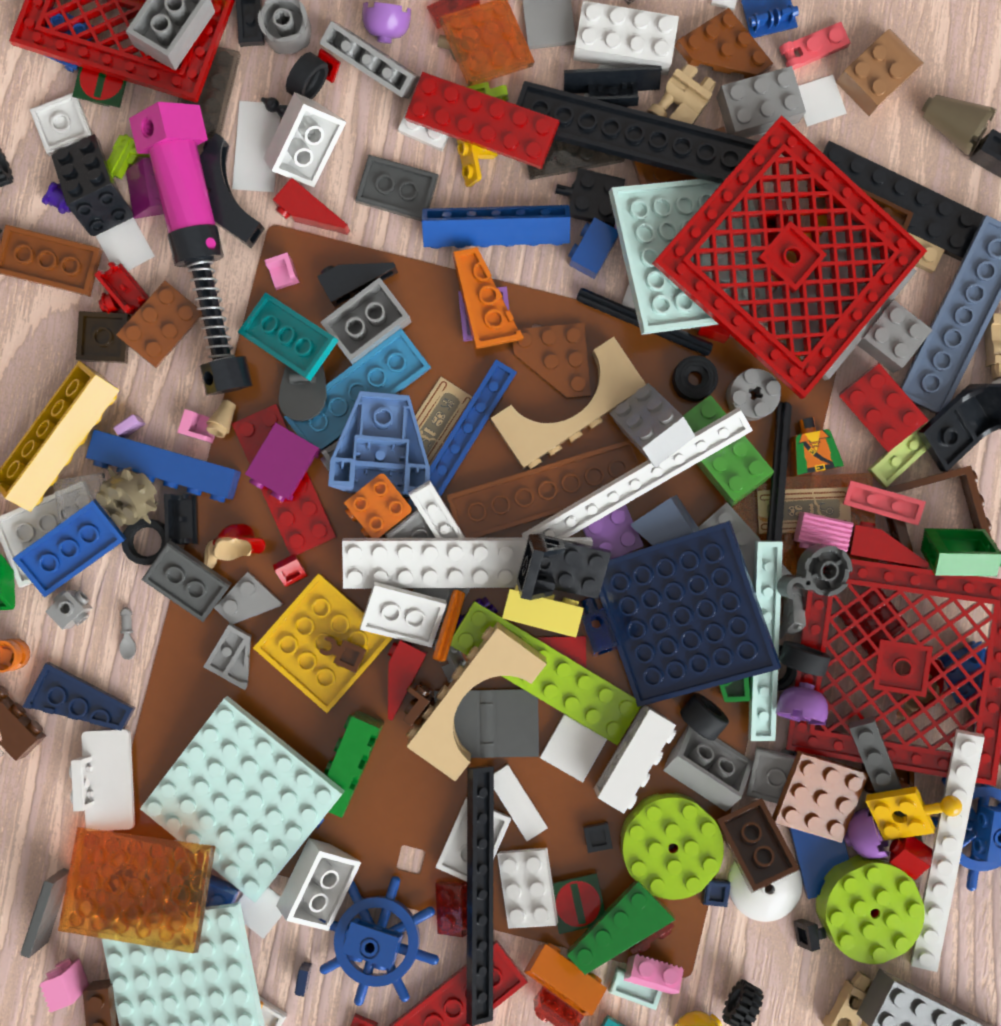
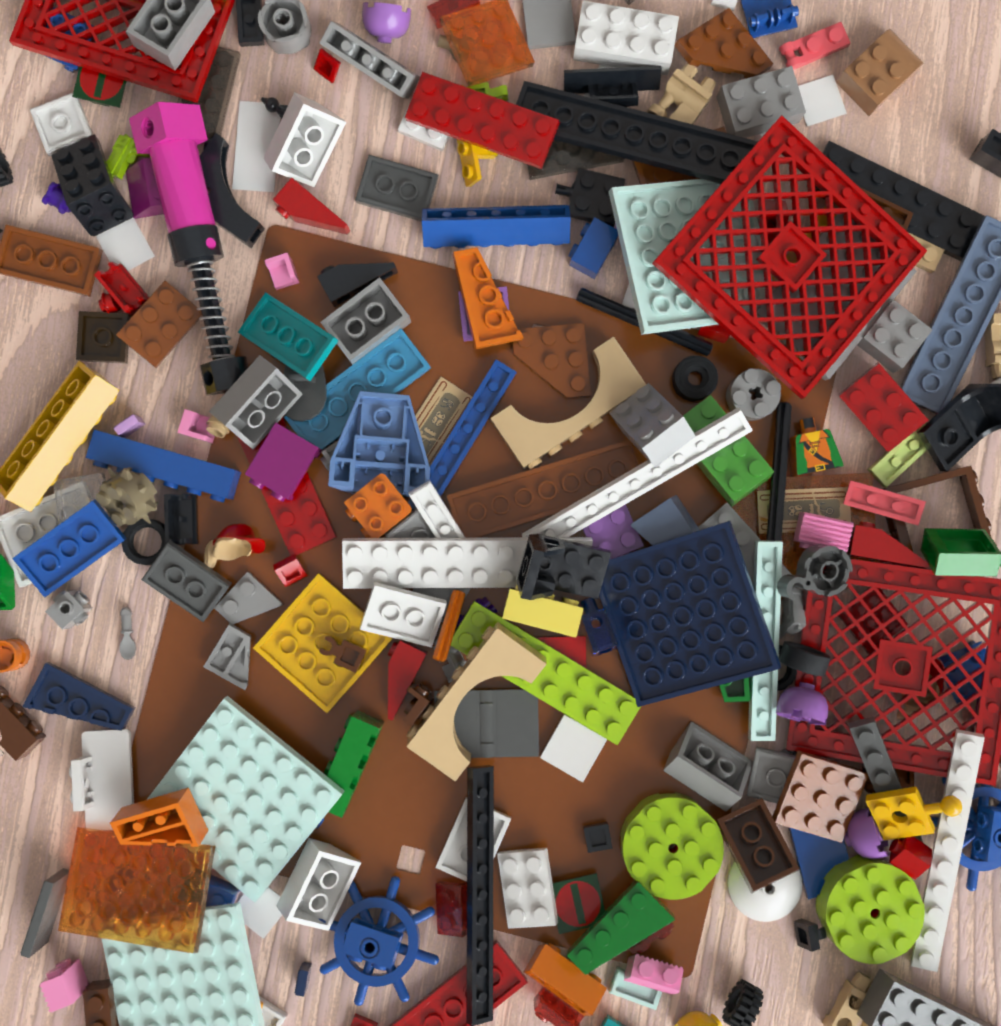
(161, 819): none -> orange wedge
(256, 402): none -> light grey brick
(307, 76): black tyre -> none
(518, 803): white tile -> none
(634, 759): white brick -> none
(704, 717): black tyre -> none
(716, 893): dark blue tile -> none
(958, 120): dark tan cone -> none

